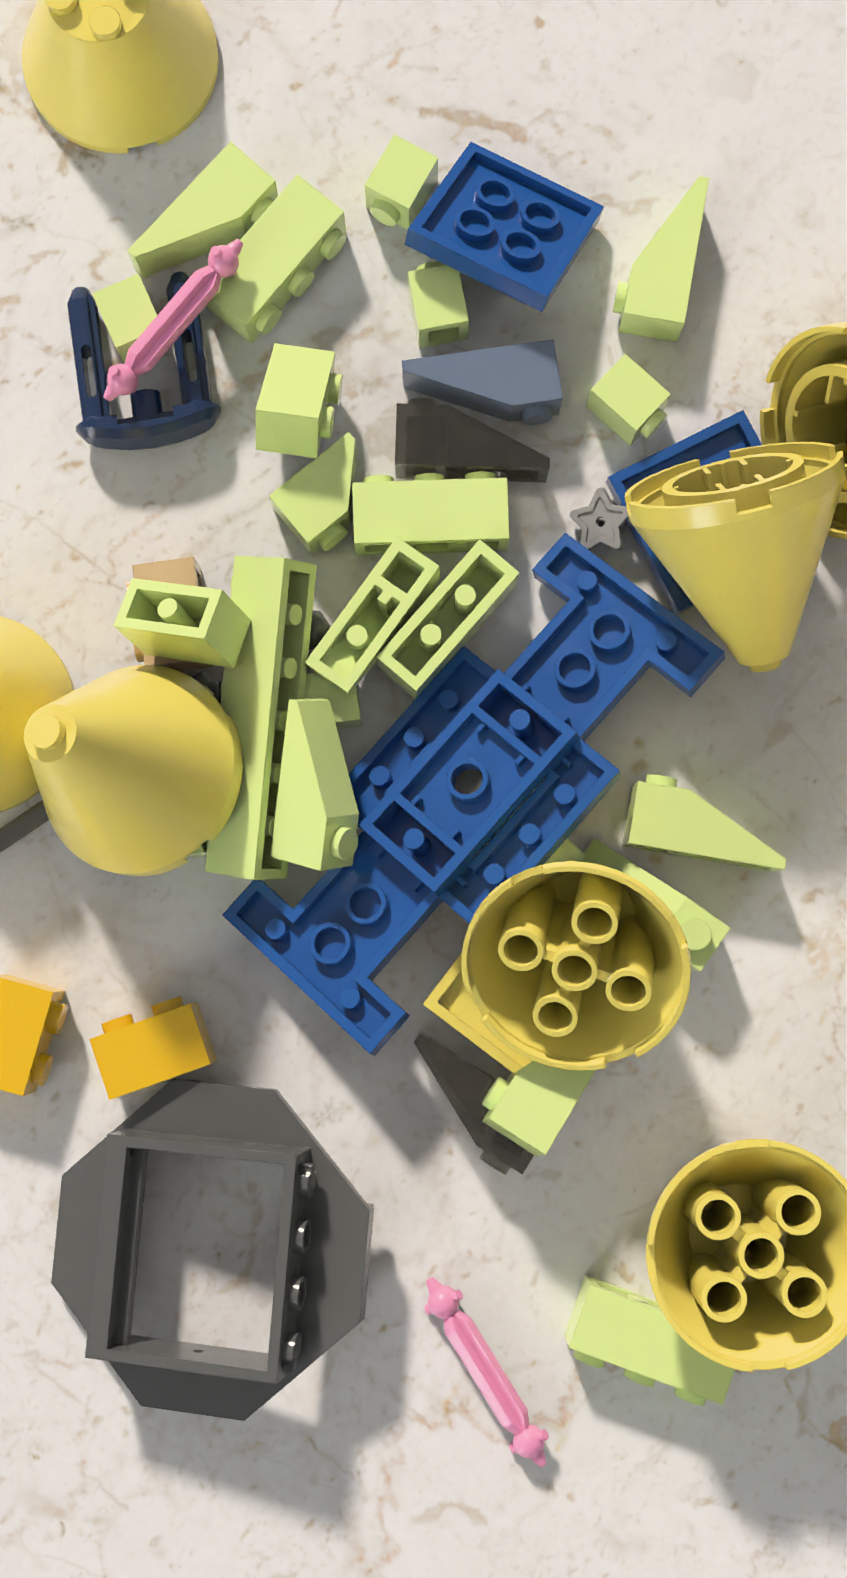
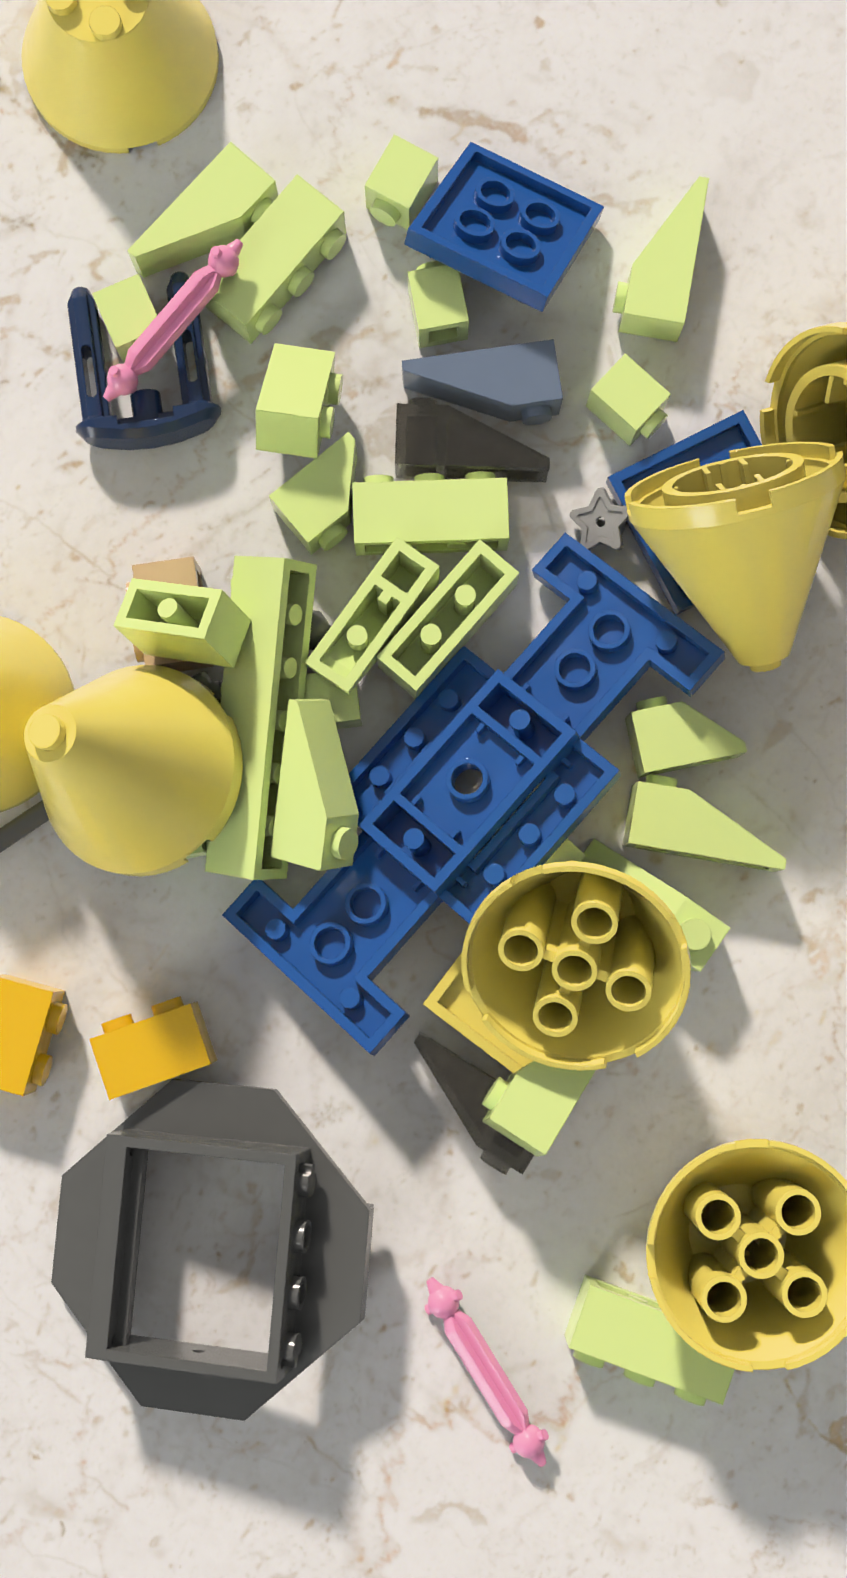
(676, 738): none -> yellowish green slope

